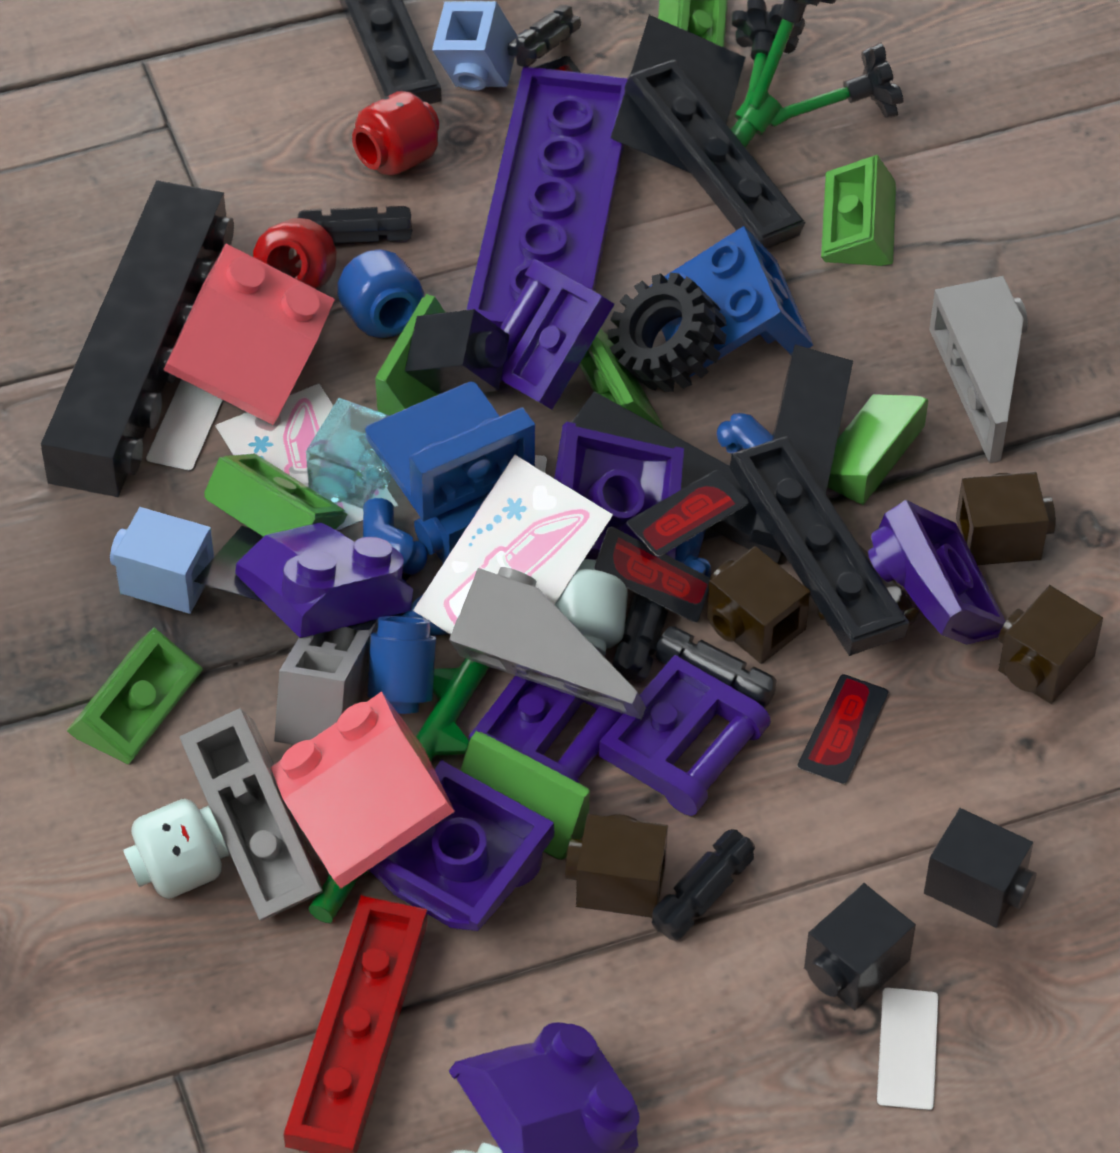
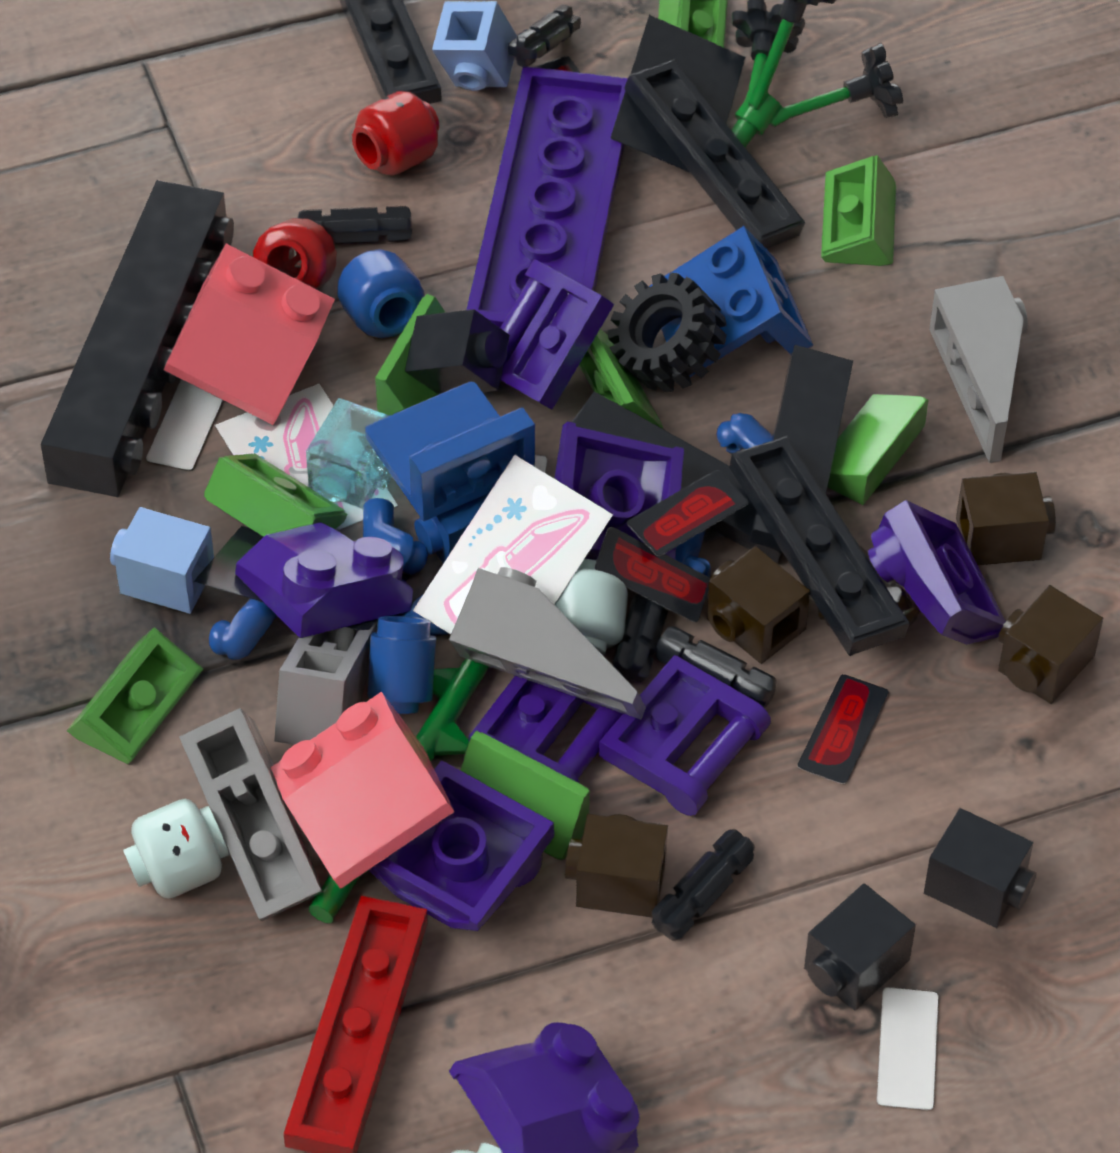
(242, 634): none -> blue arm

